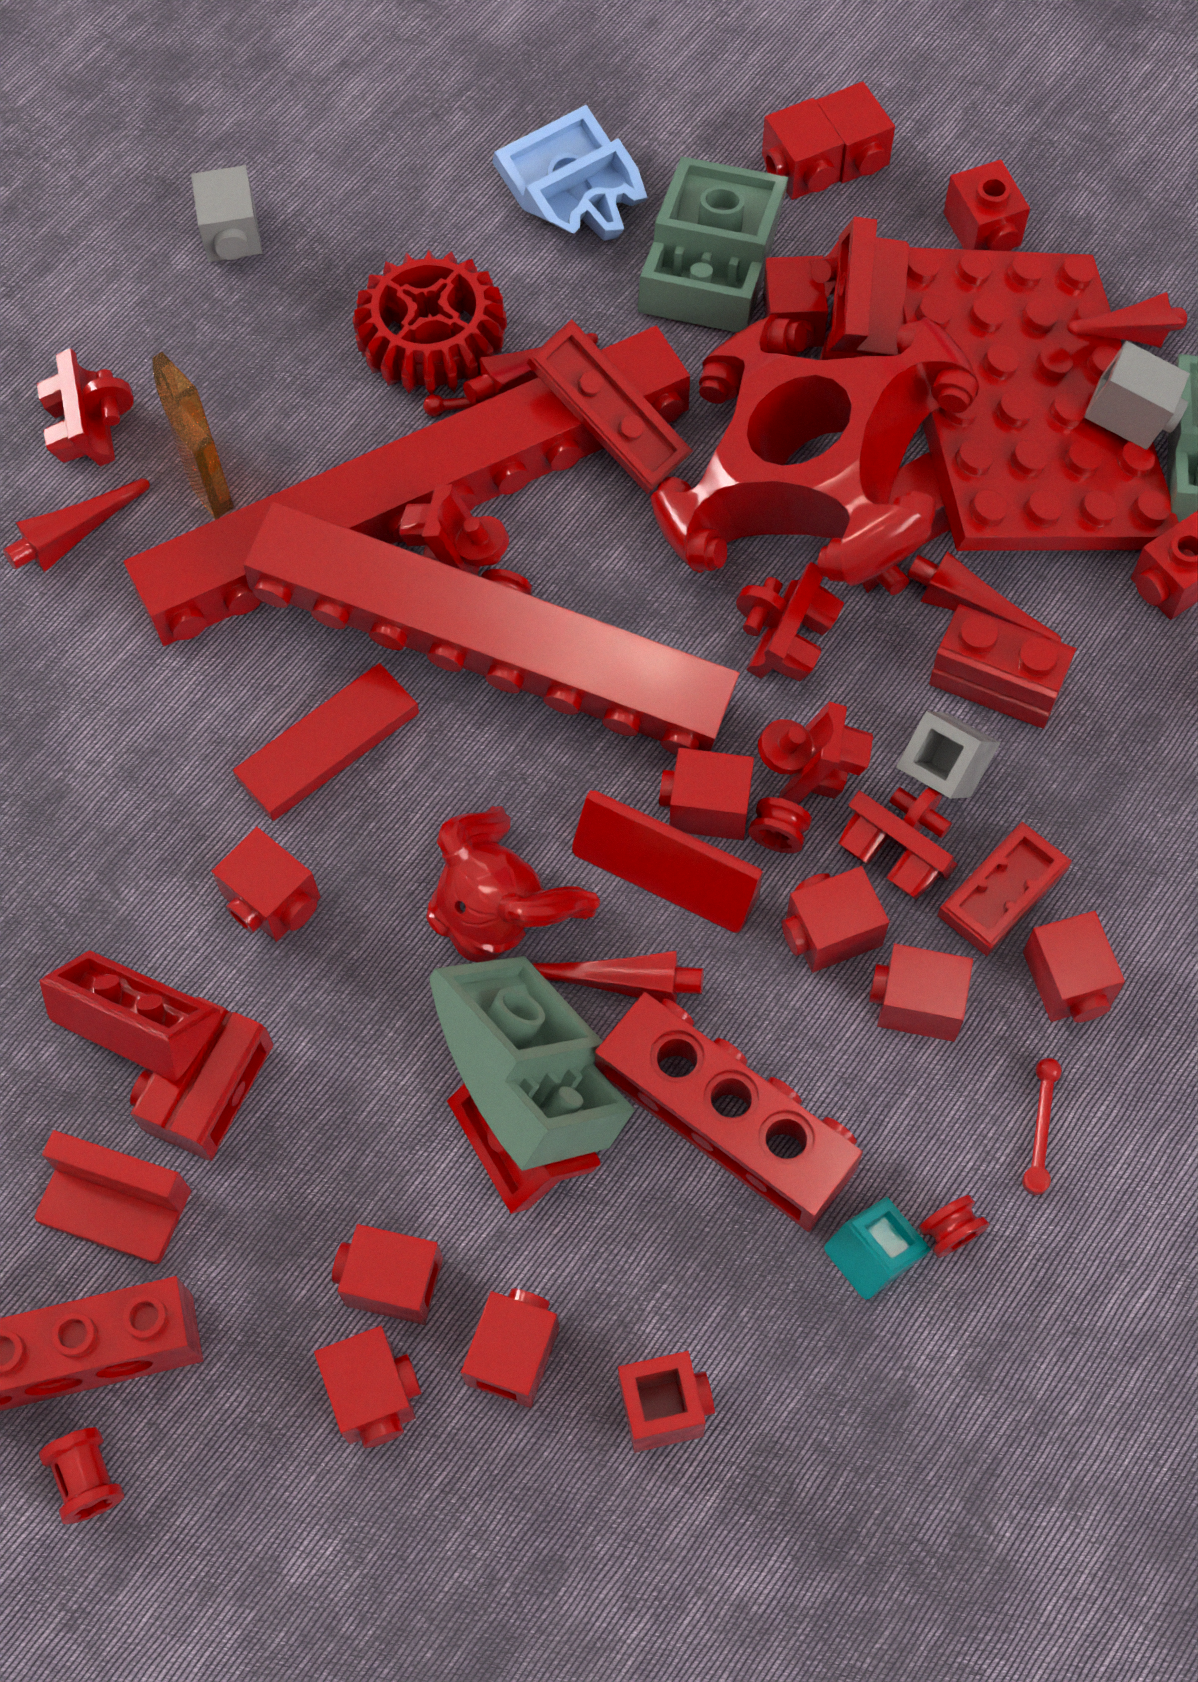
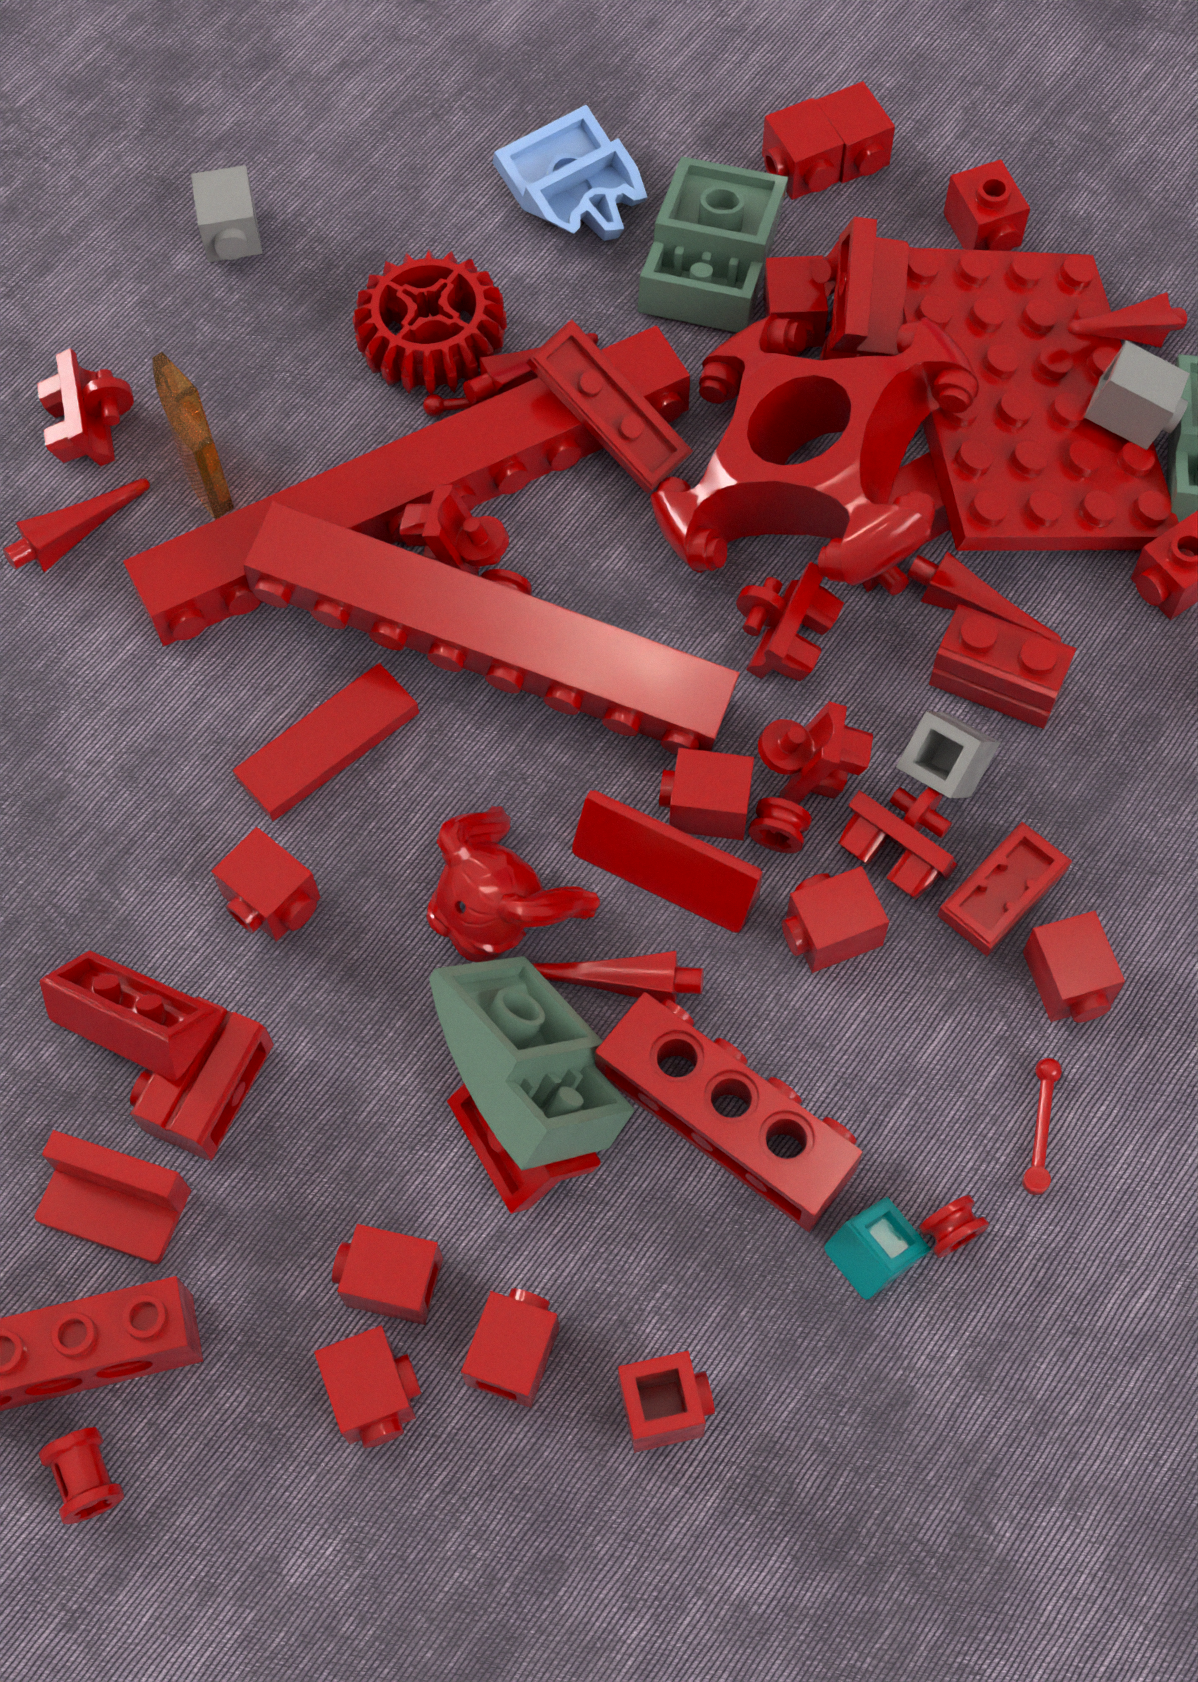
(922, 992): brick -> none

